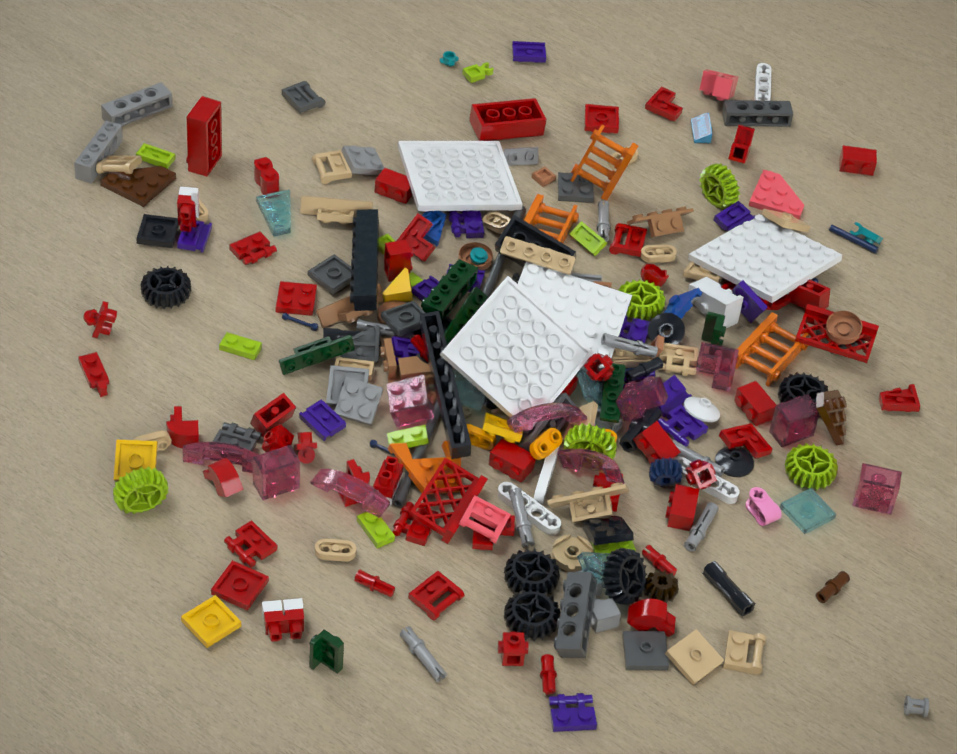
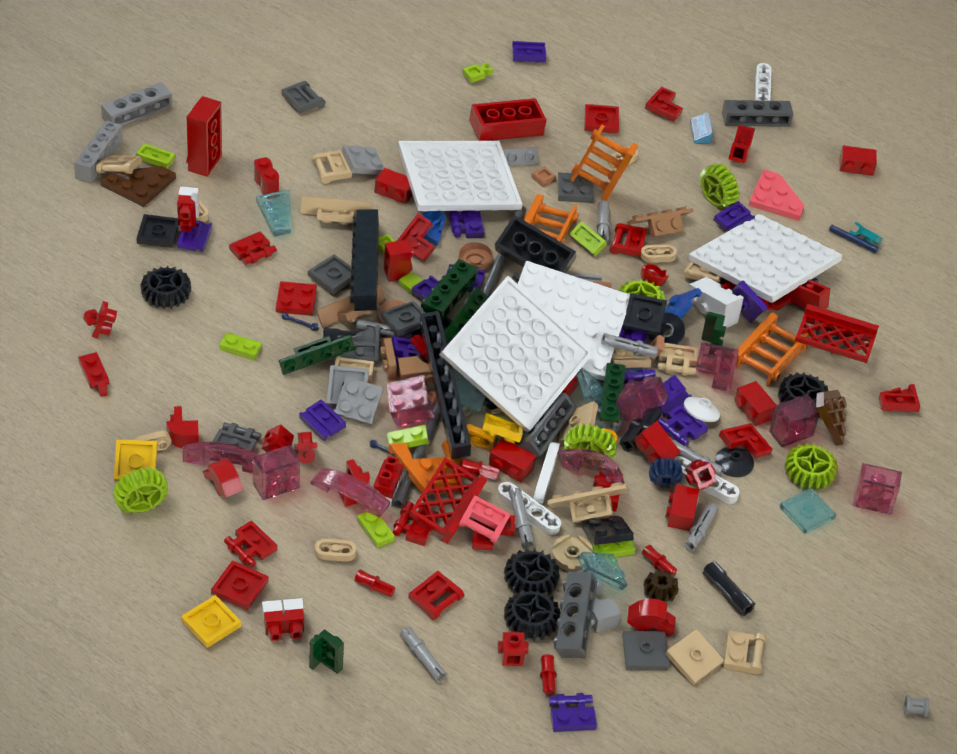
(273, 414): red brick -> none
(399, 289): yellow slope -> none
(449, 58): teal plate -> none
(478, 256): teal plate -> none
(479, 469): none -> red axle
(496, 221): tan plate -> none
(524, 420): clear pink slope -> none
(537, 255): tan bracket -> none
(547, 442): light orange plate -> none
(593, 367): red brick -> none
(624, 576): black gear -> none
(644, 314): none -> black plate
(644, 369): black pin -> none
(718, 84): coral brick -> none
(762, 509): bright pink piece -> none
(785, 220): tan plate -> none
(832, 587): reddish brown pin -> none
(844, 327): nougat piece -> none

